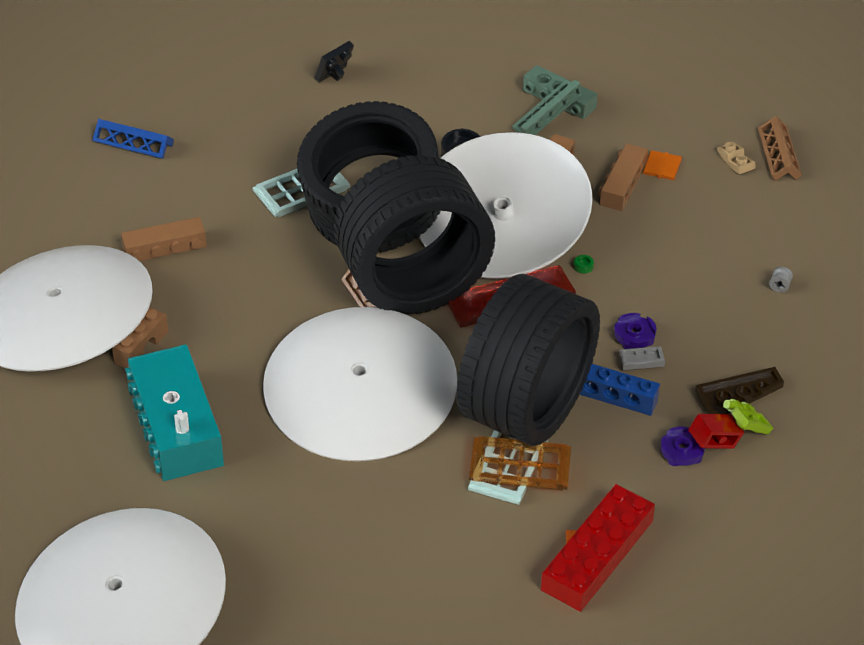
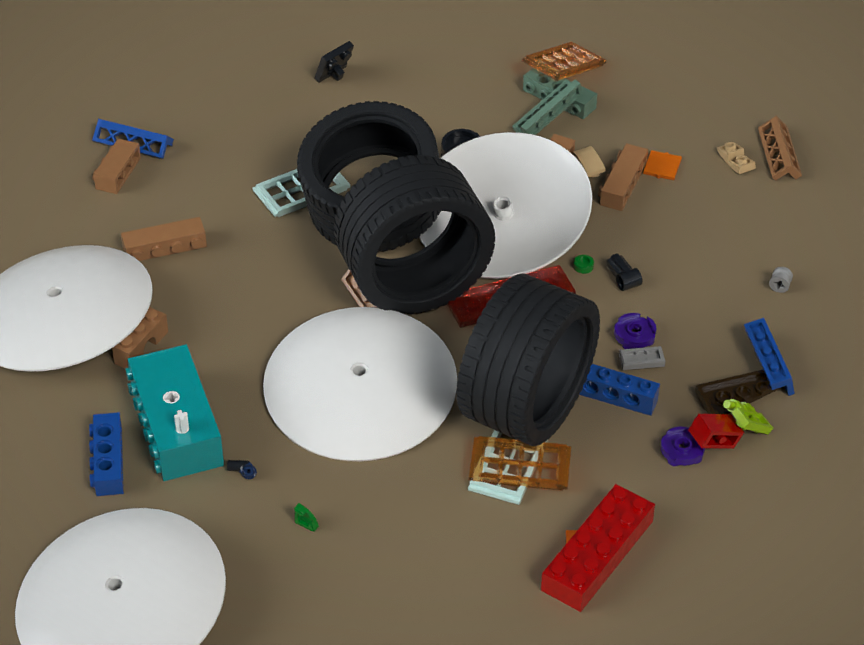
(107, 454): none -> blue brick
(116, 166): none -> medium nougat brick
(243, 466): none -> arm
(305, 518): none -> green tile
(534, 61): none -> clear orange piece
(590, 161): none -> tan slope
(625, 276): none -> black piece
(769, 355): none -> blue fence

